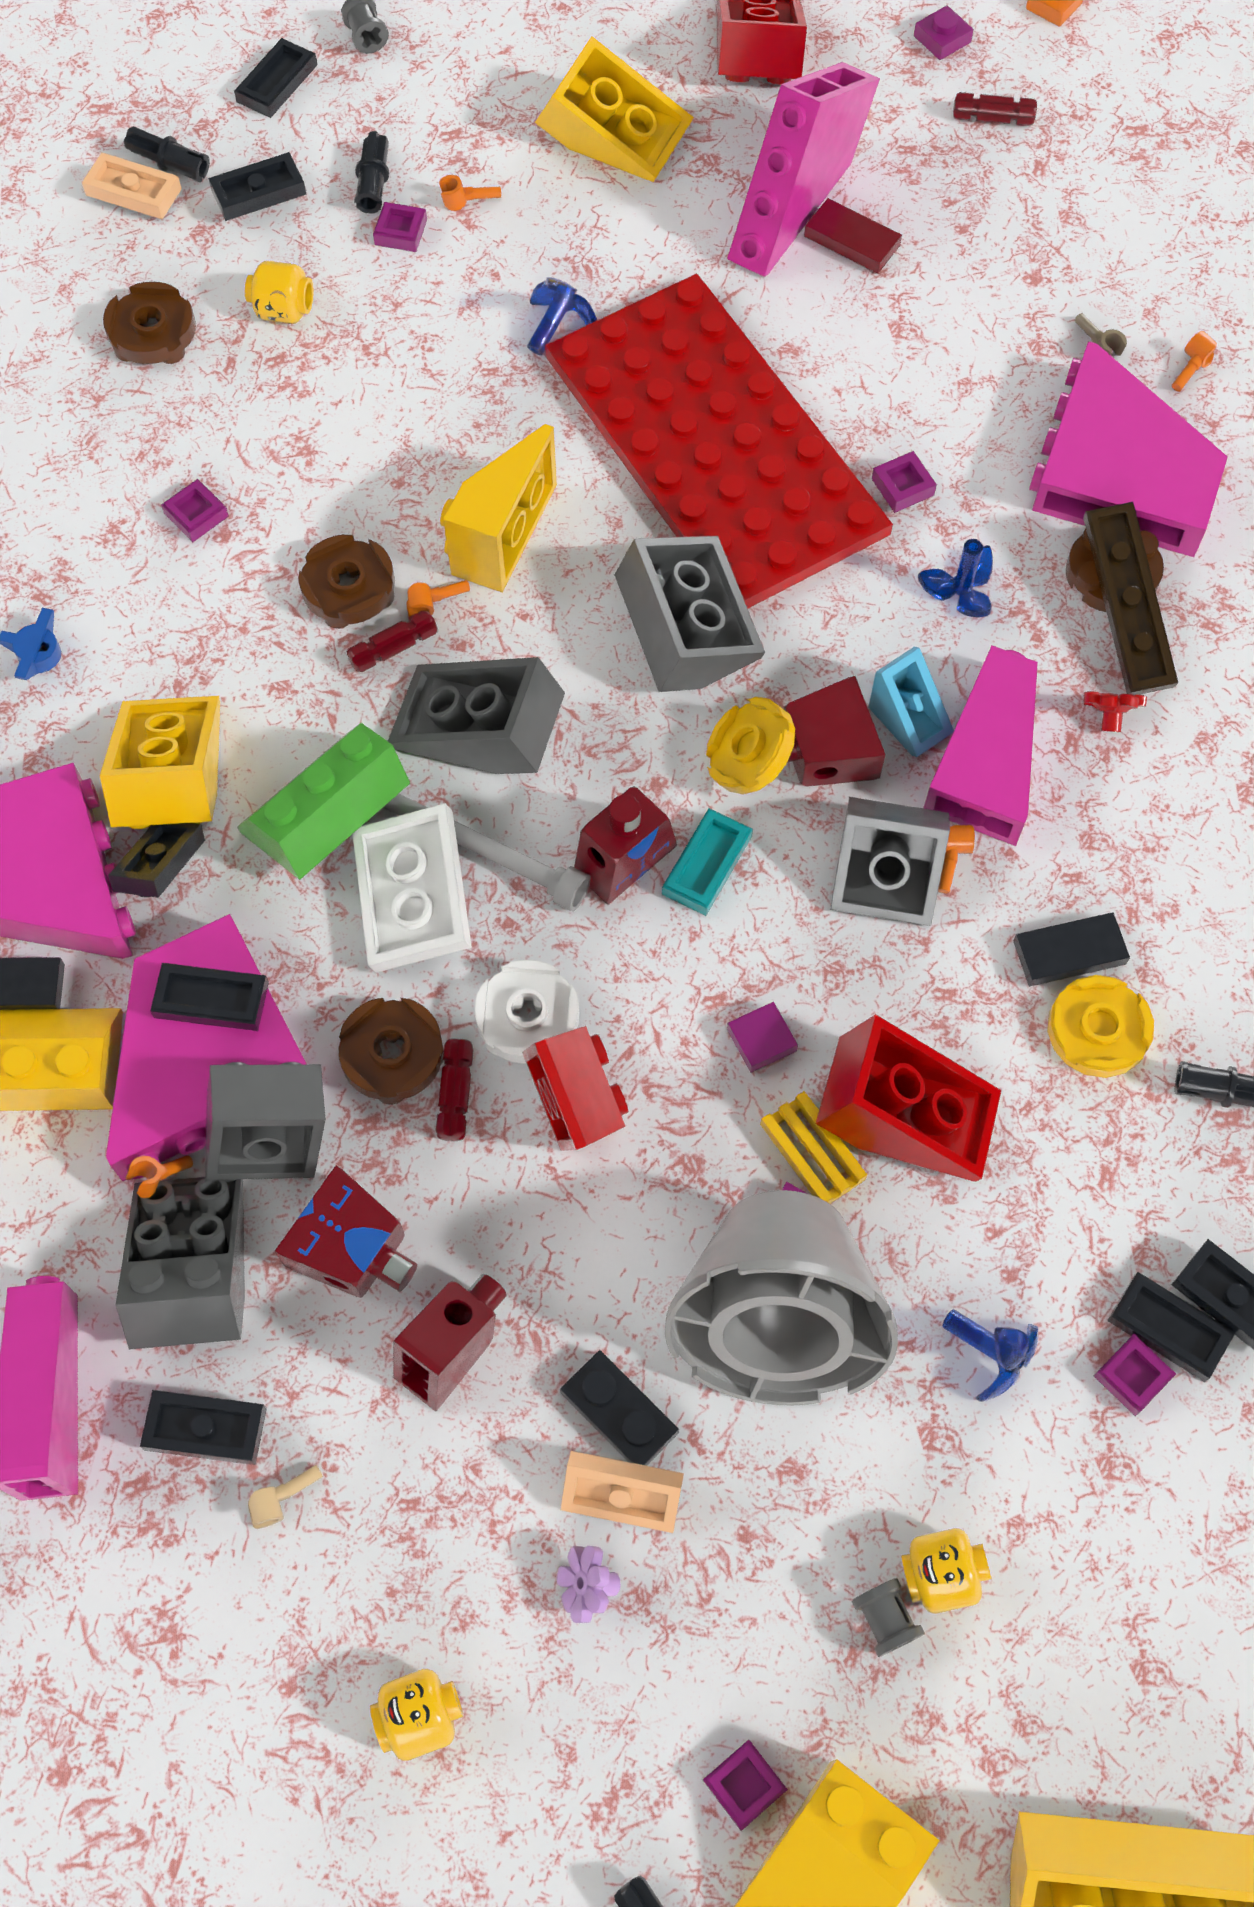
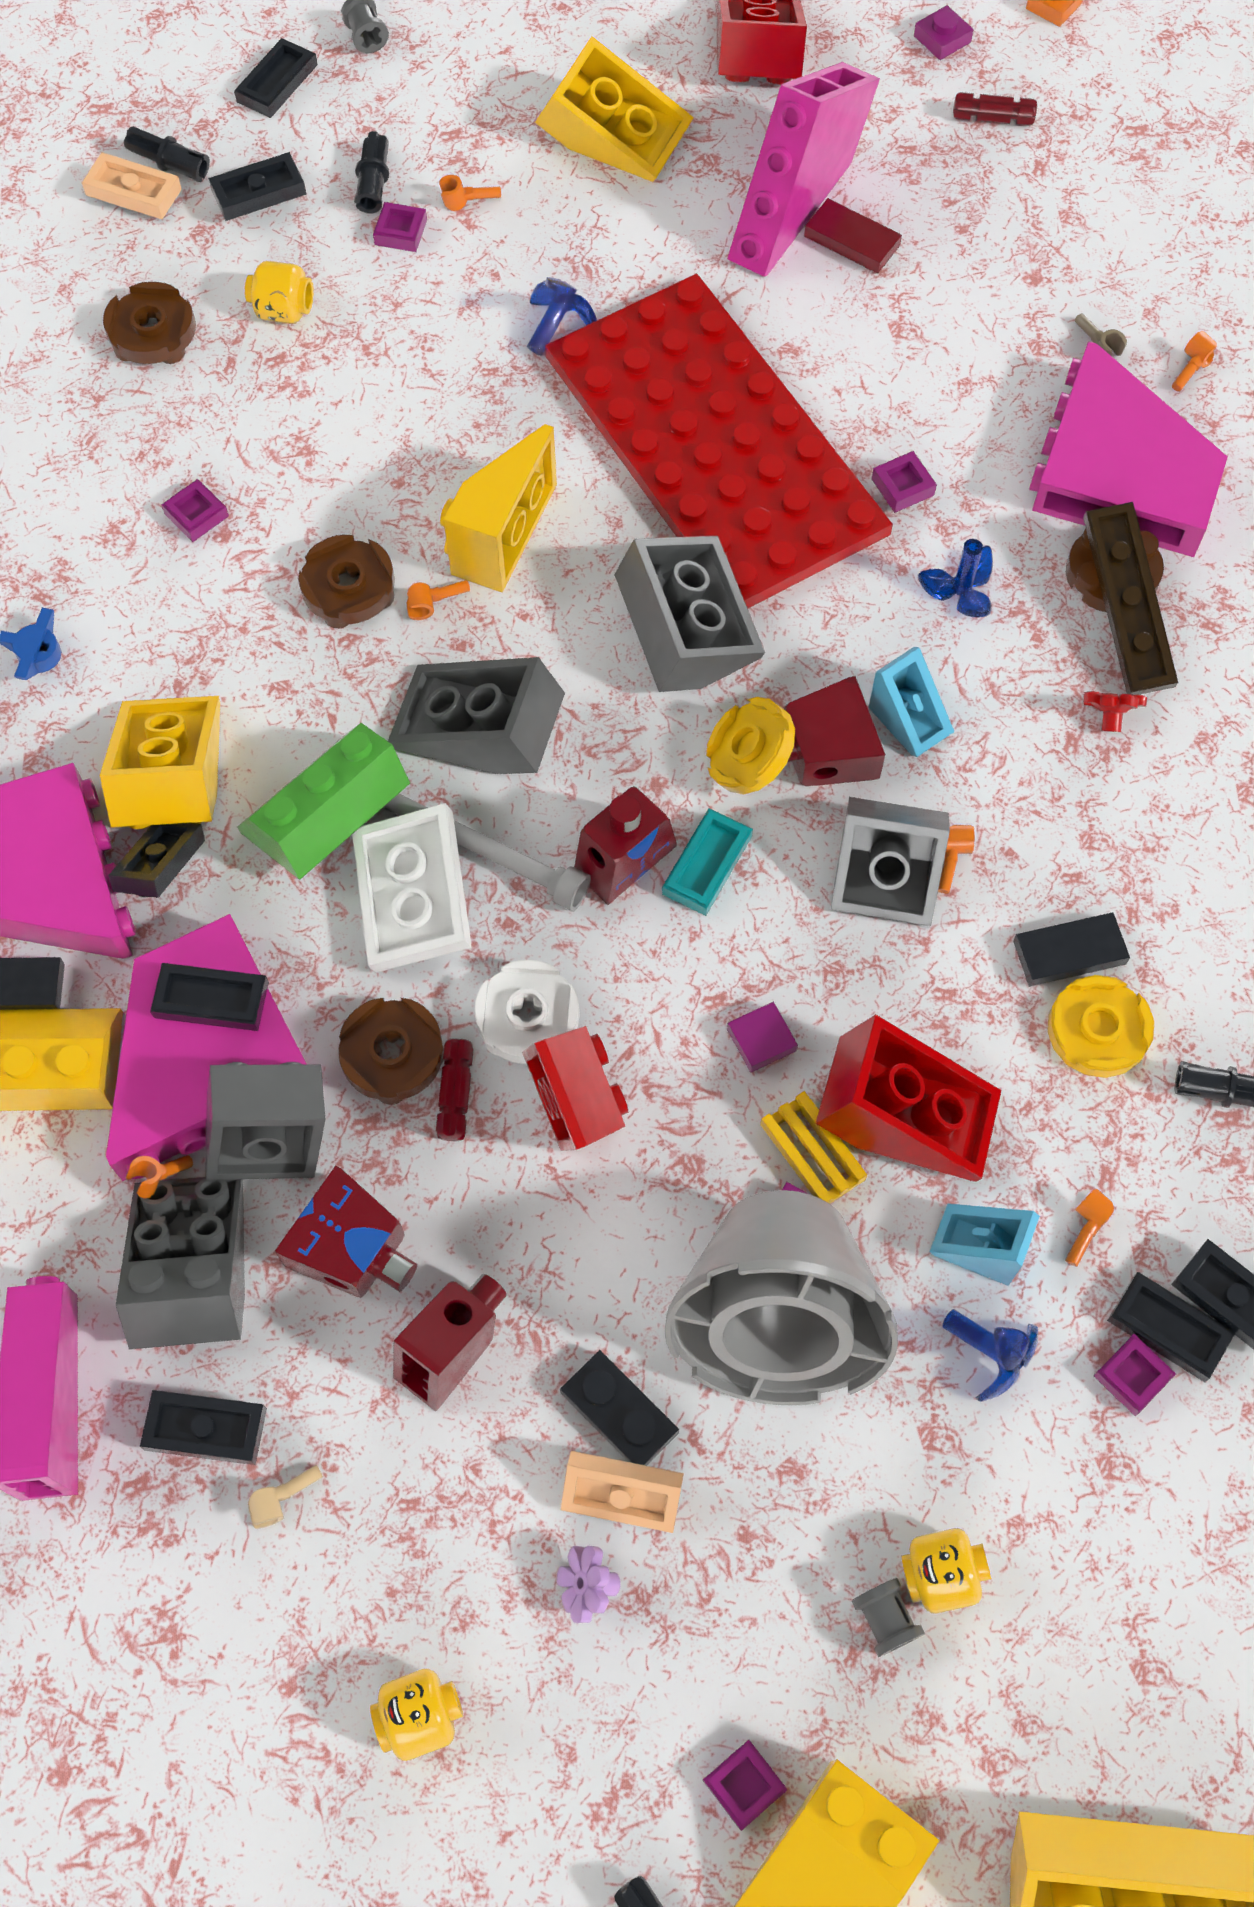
(392, 641): dark red axle -> none
(985, 1239): none -> medium azure slope
(989, 756): dark pink slope -> none
(1096, 1210): none -> orange hand

